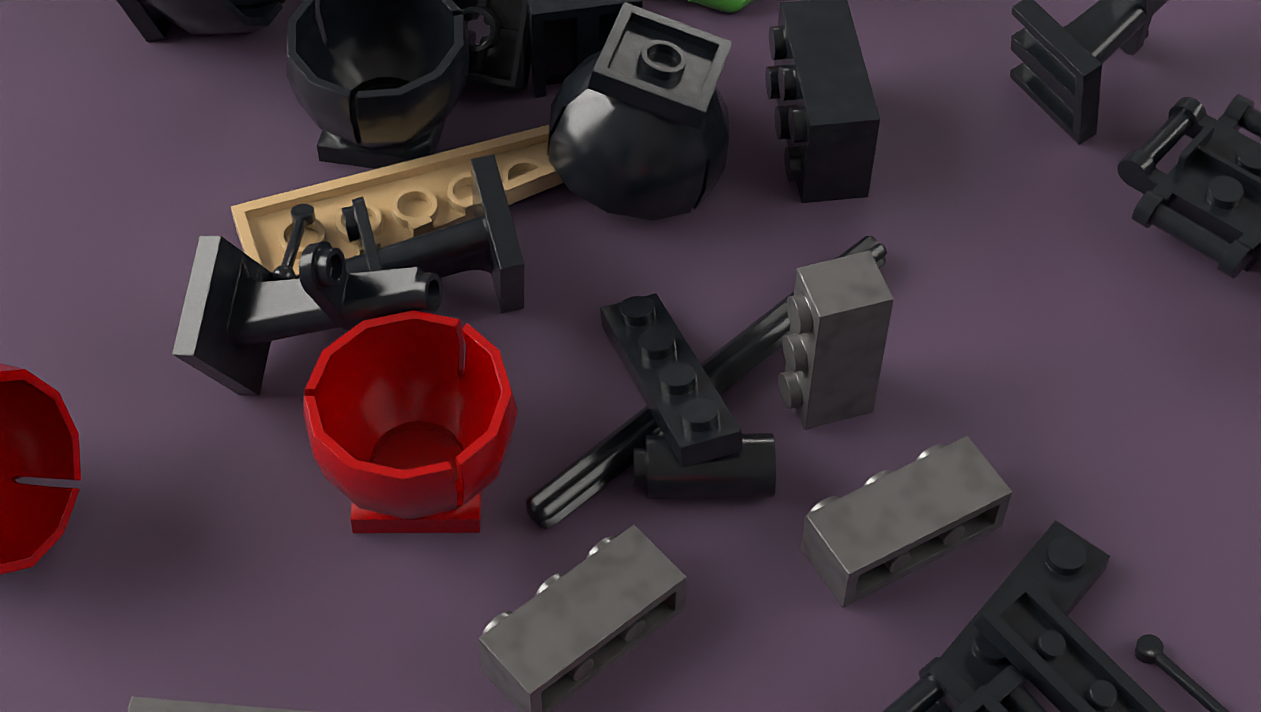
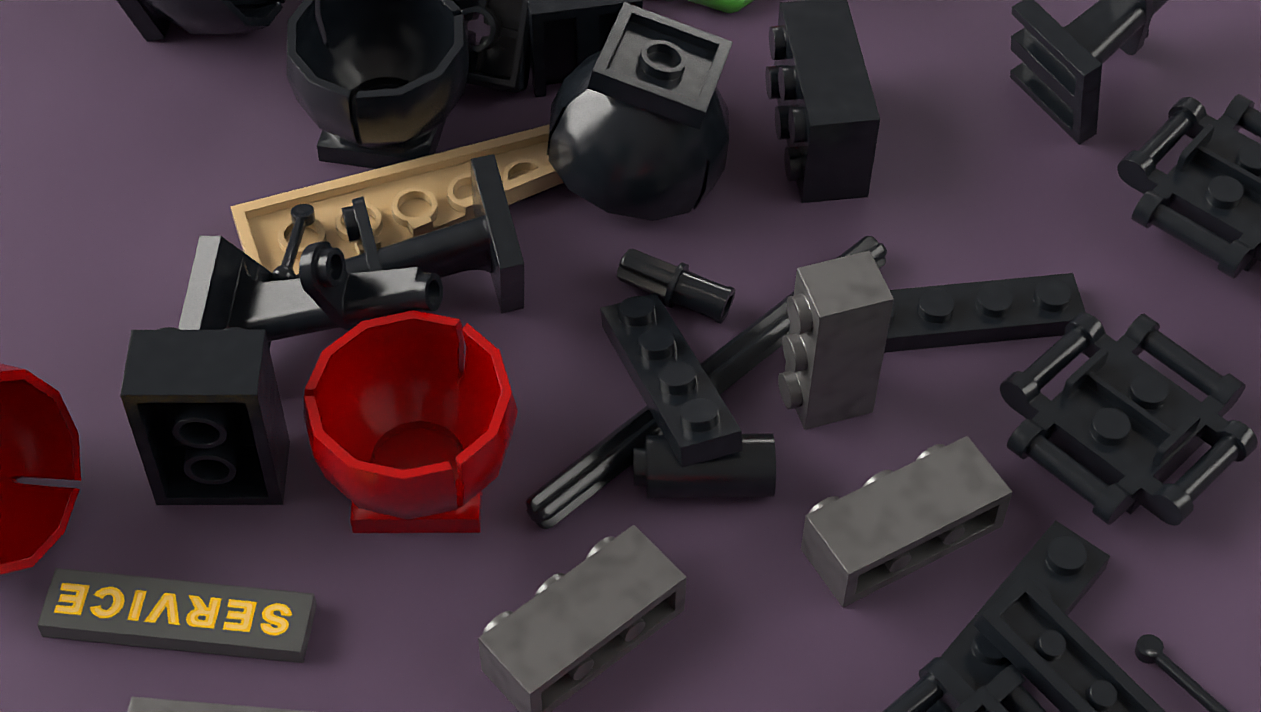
(178, 615): none -> dark grey tile
(206, 416): none -> black brick
(676, 284): none -> black axle
(982, 312): none -> black plate
(1124, 423): none -> black brick

